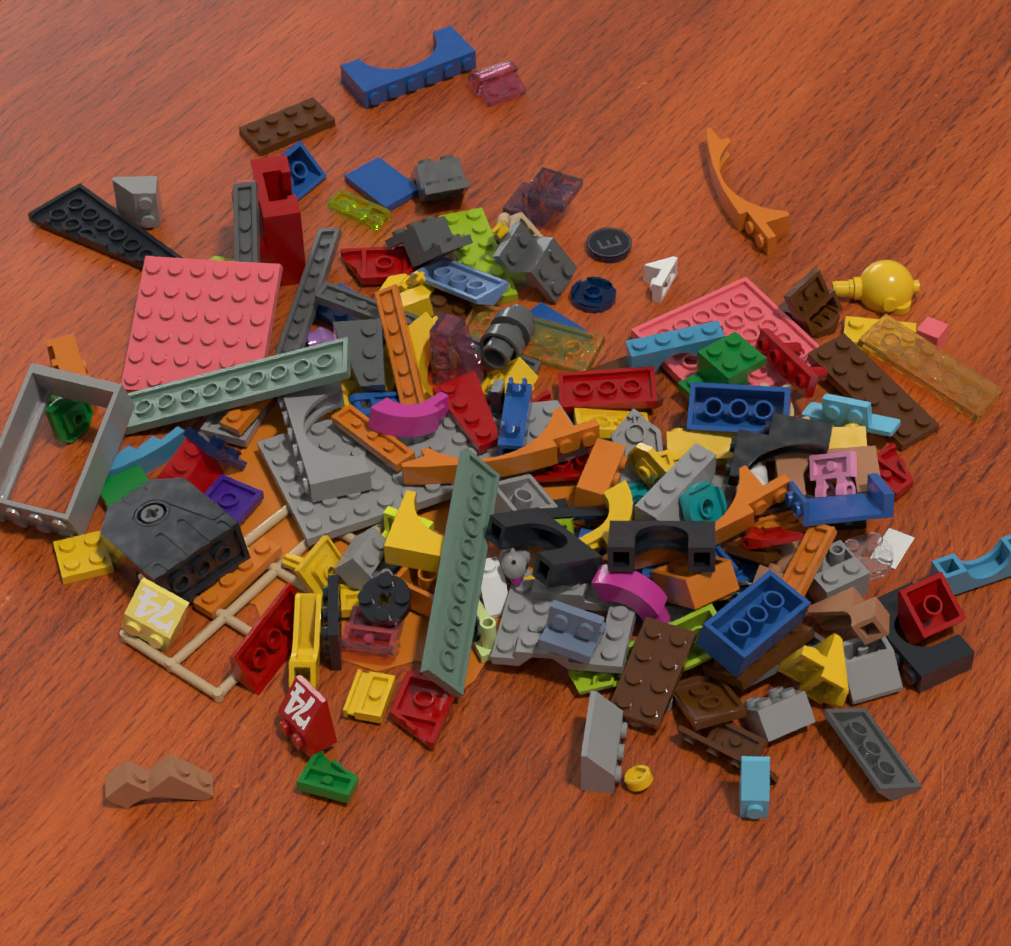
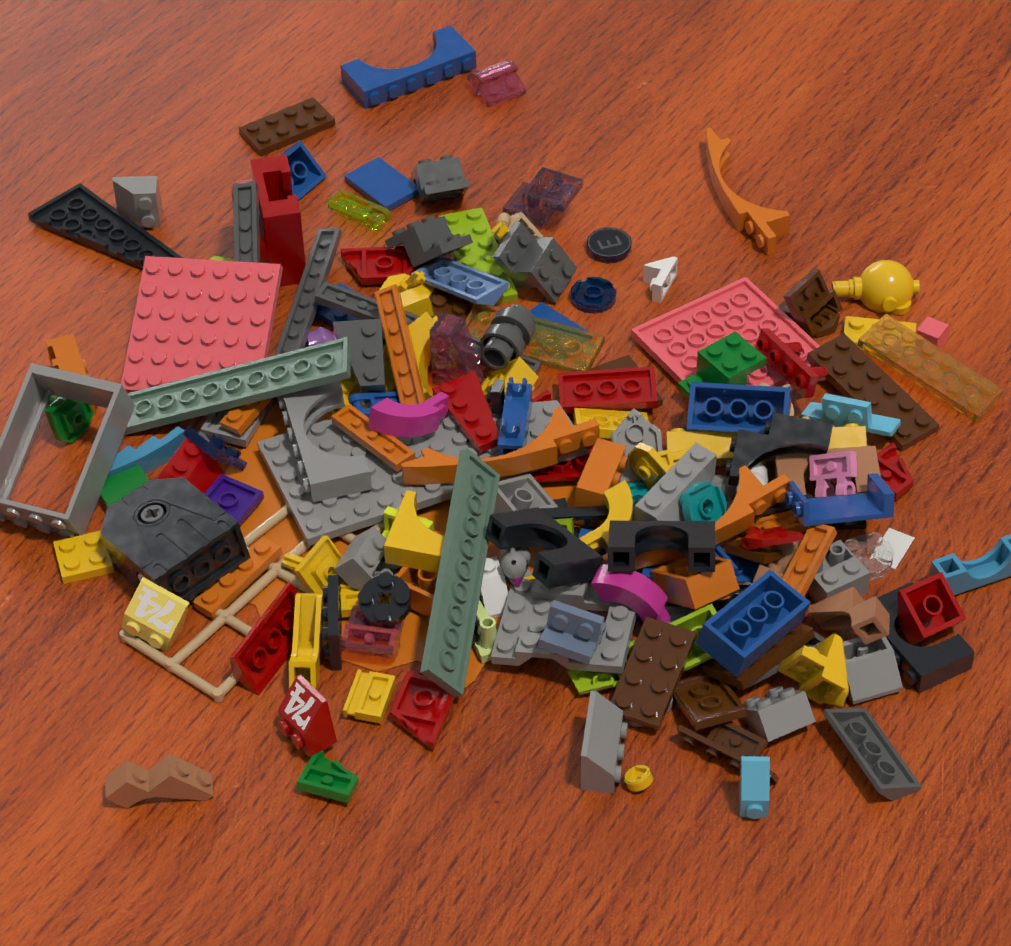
(656, 348): dark azure arch -> none

